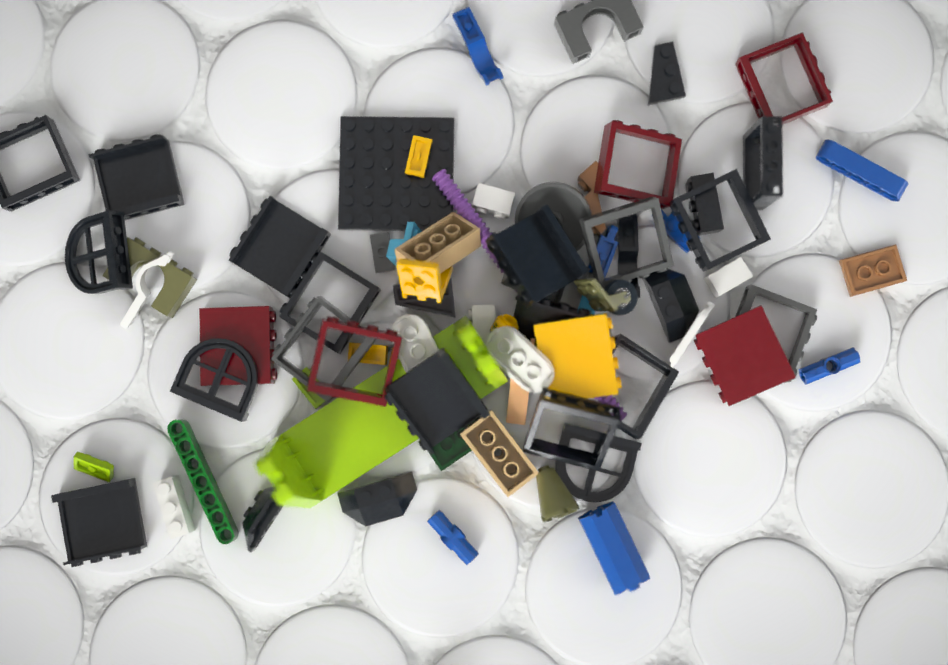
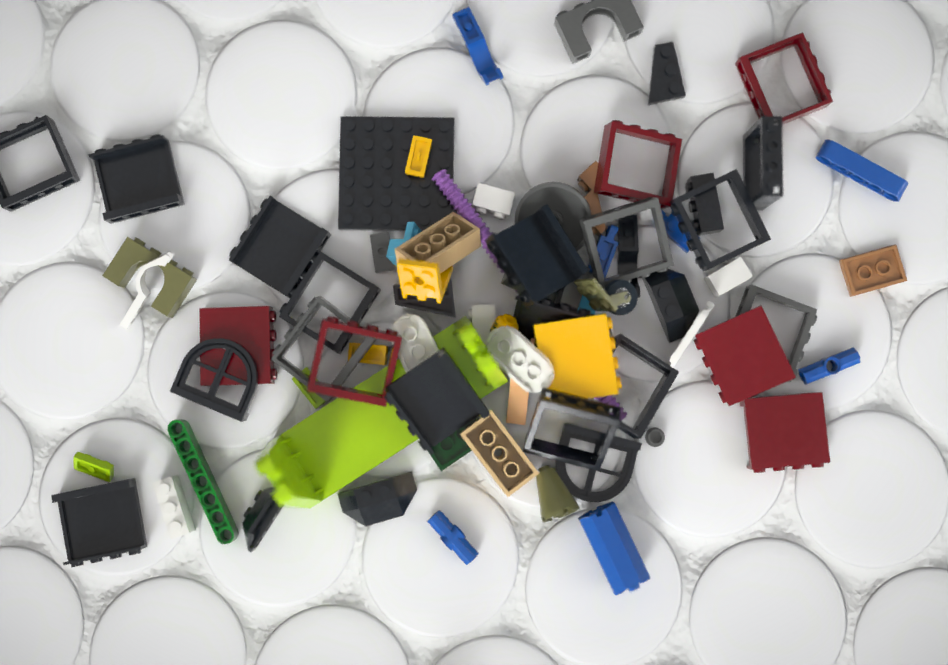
(115, 251): black window -> none
(654, 437): none -> dark grey plate
(786, 431): none -> dark red panel

